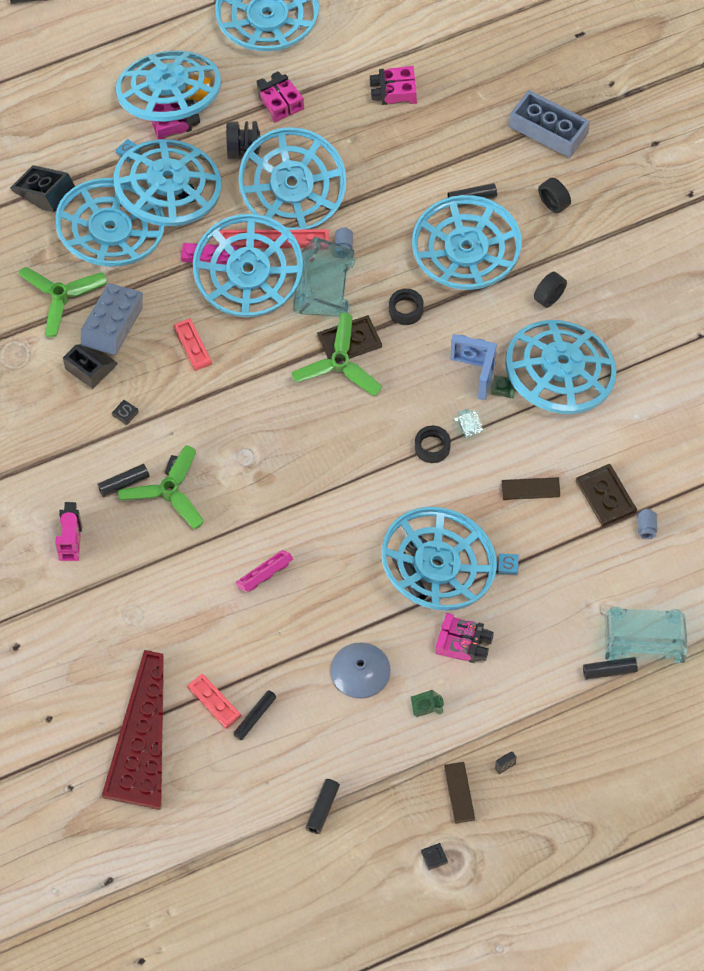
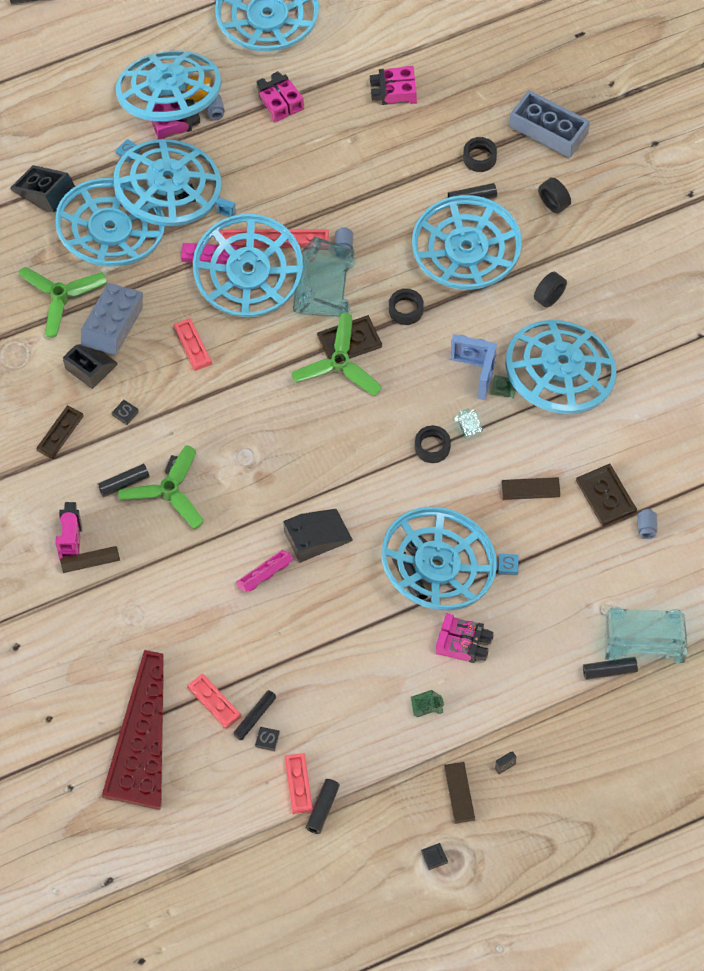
(60, 432): none -> dark brown tile
(89, 559): none -> dark brown tile
(216, 109): none -> sand blue brick
(225, 207): none -> dark azure tile
(240, 139): black wheel -> none
(267, 739): none -> black tile
(295, 170): medium azure dish -> none
(298, 783): none -> coral tile
(316, 533): none -> black slope
(364, 680): sand blue dish -> none
(480, 143): none -> black tyre

